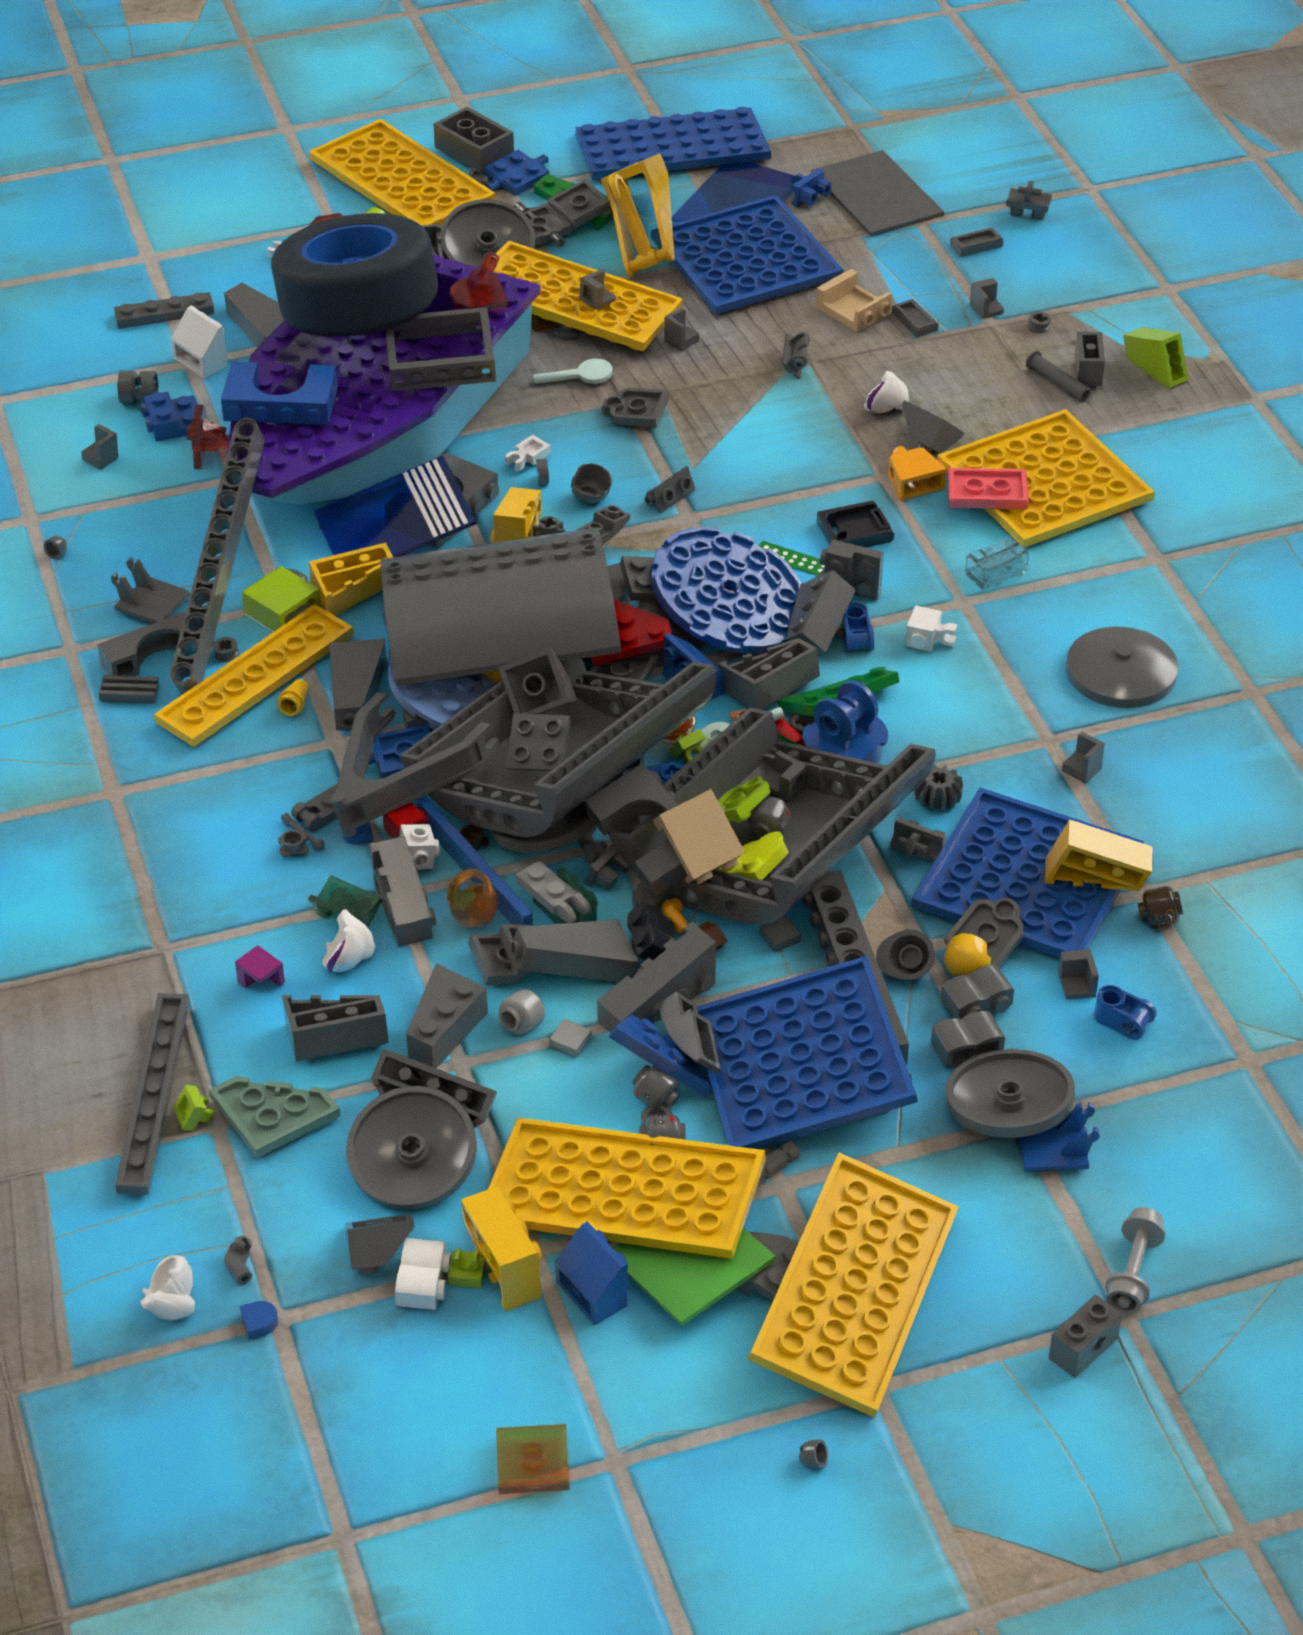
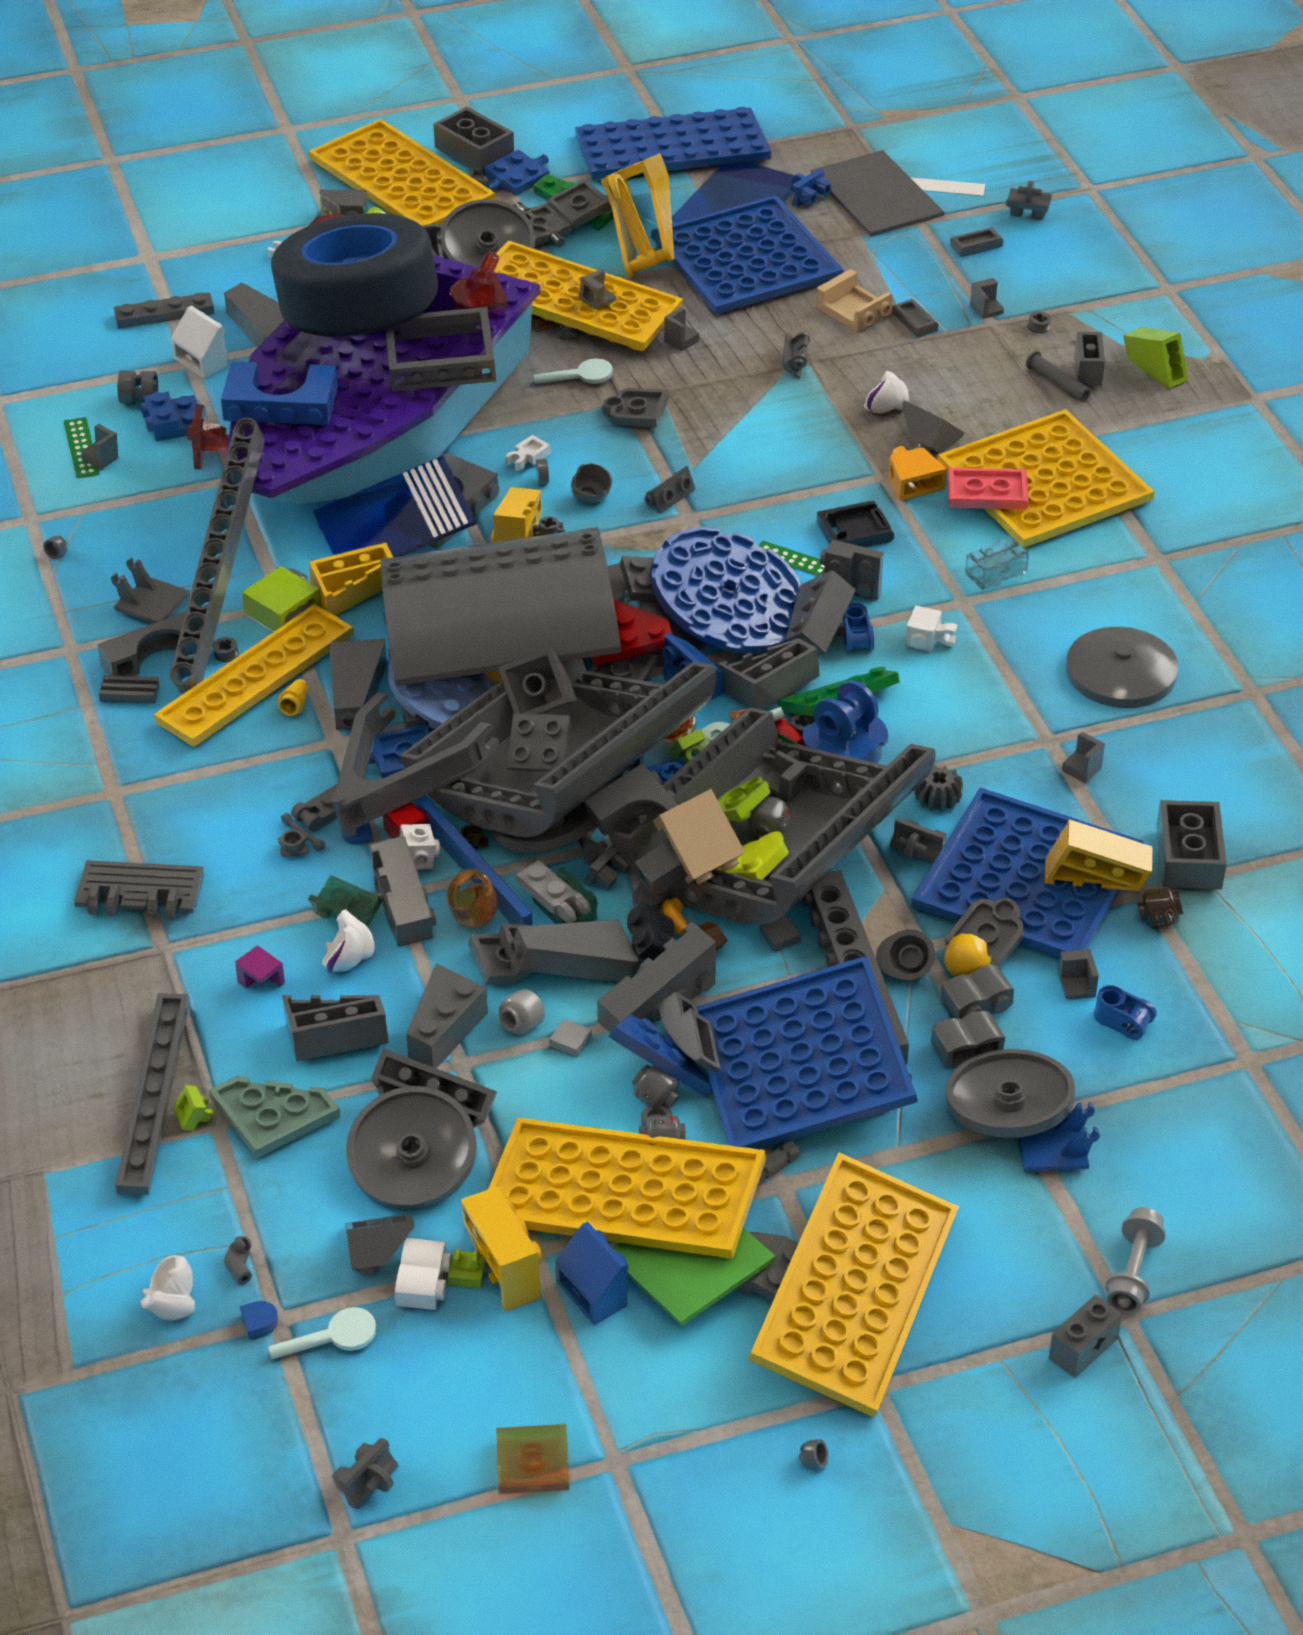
(79, 439): none -> green sticker
(139, 887): none -> dark grey hinge
(343, 201): none -> dark grey slope
(347, 1330): none -> light aqua piece
(369, 1473): none -> dark grey hips
(609, 522): dark grey slope -> none
(950, 186): none -> white sticker
(1191, 844): none -> dark grey brick

